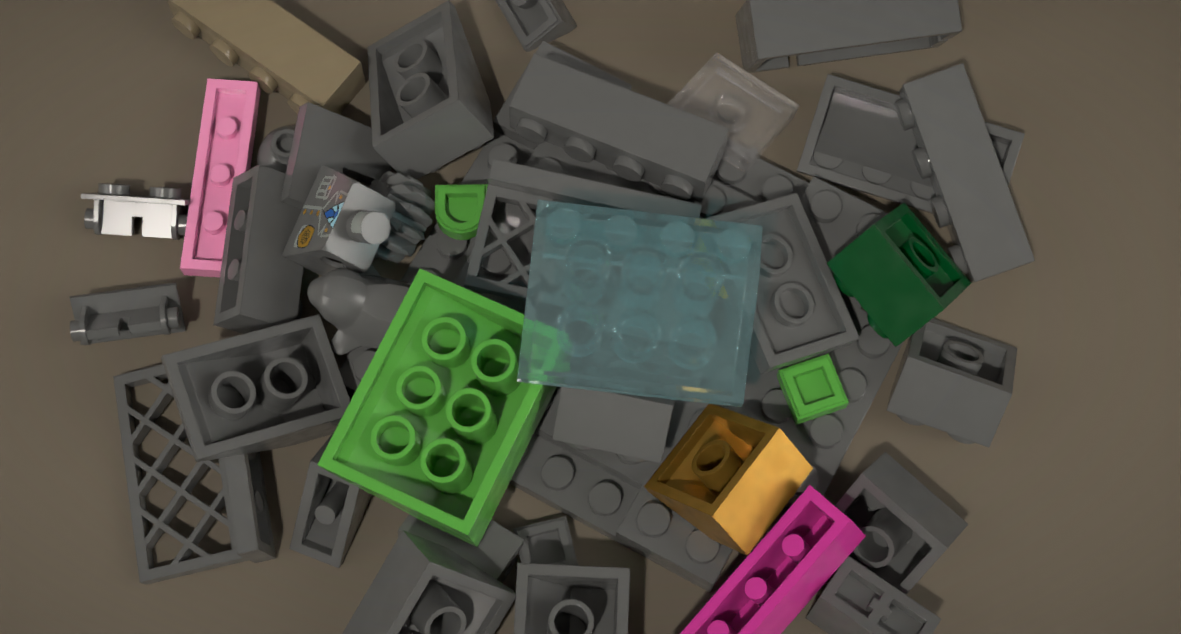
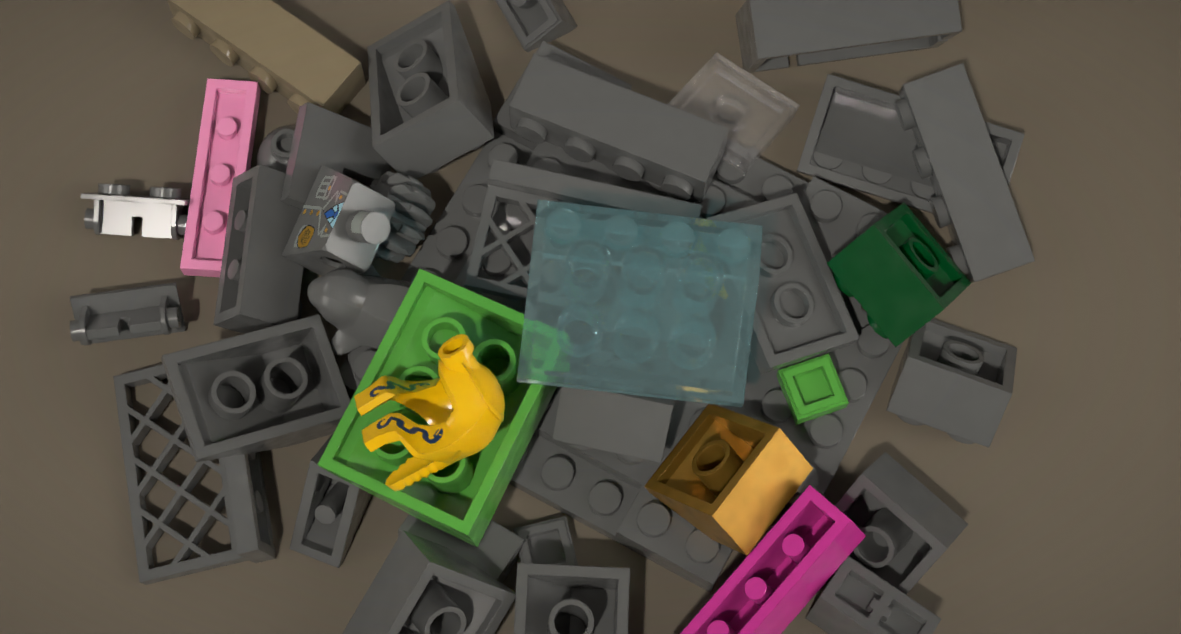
(459, 209): bright green tile -> none
(459, 406): none -> yellow piece

